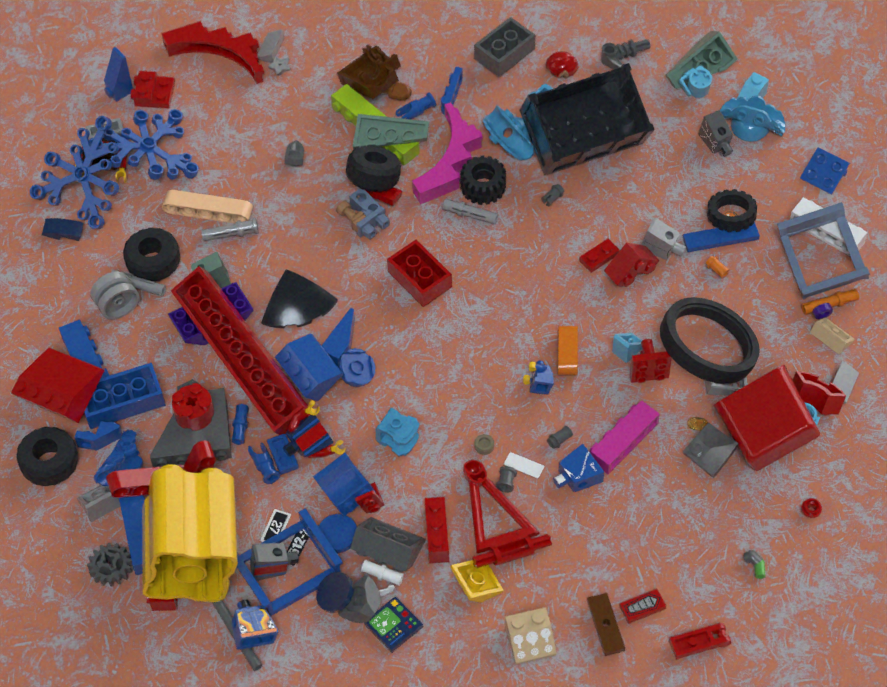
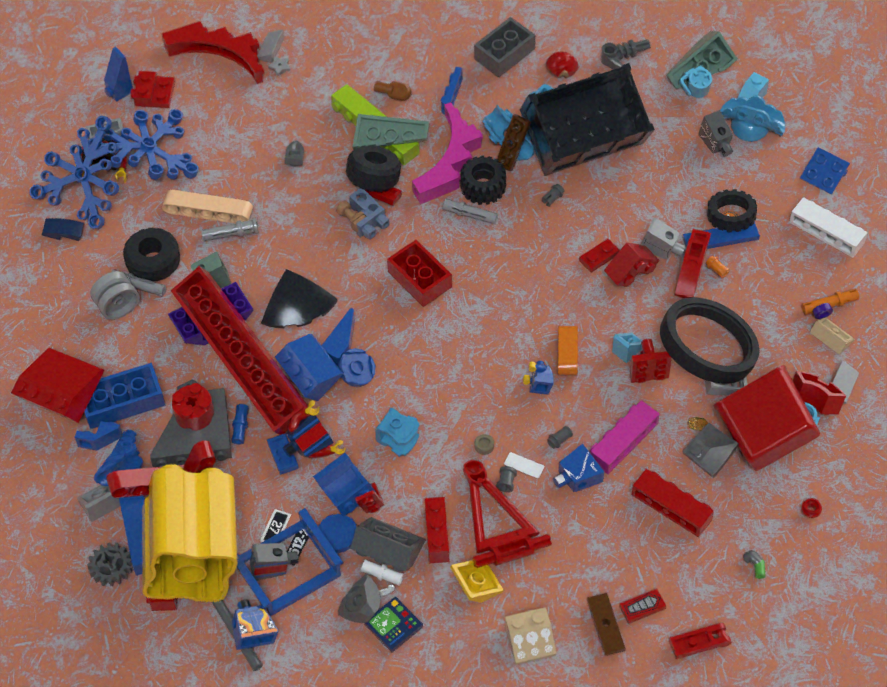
(52, 470): black tyre -> none
(79, 346): blue brick -> none
(264, 464): blue piece -> none
(335, 592): dark blue tile -> none
(371, 72): reddish brown piece -> none
(416, 107): blue piece -> none
(516, 133): none -> reddish brown tile
(672, 502): none -> red brick
(692, 263): none -> red slope
(814, 220): sand blue piece -> none

